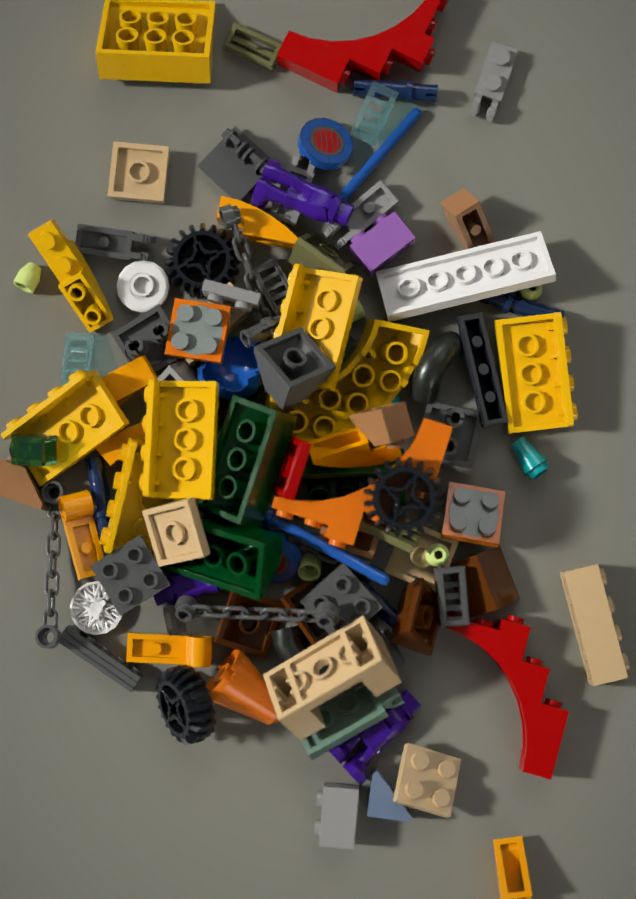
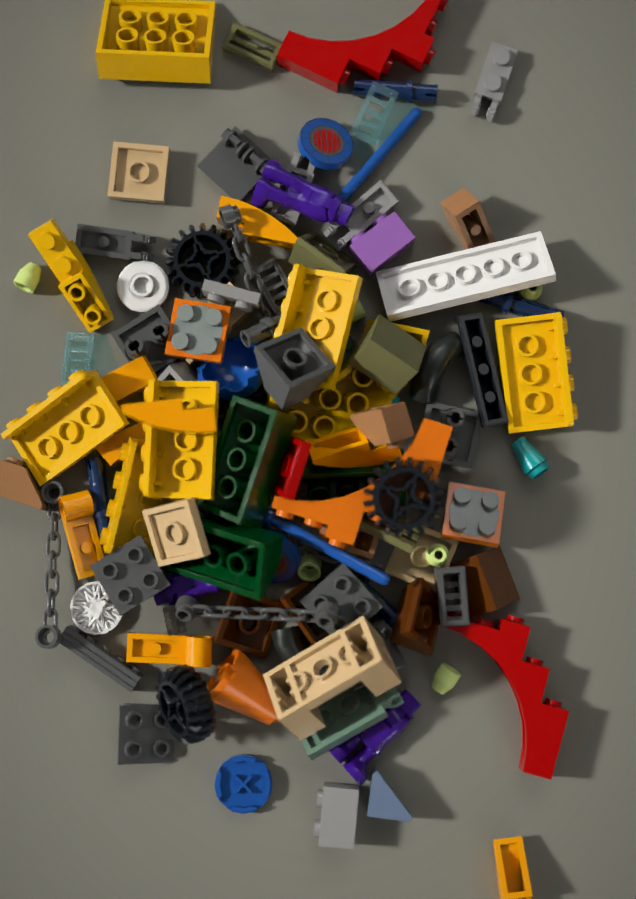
(33, 449): clear green brick -> none
(143, 735): none -> dark grey hinge
(171, 417): none -> light orange slope
(243, 783): none -> blue tile
(388, 355): none -> olive slope
(427, 780): tan plate -> none
(445, 678): none -> yellowish green hose
(594, 624): tan brick -> none

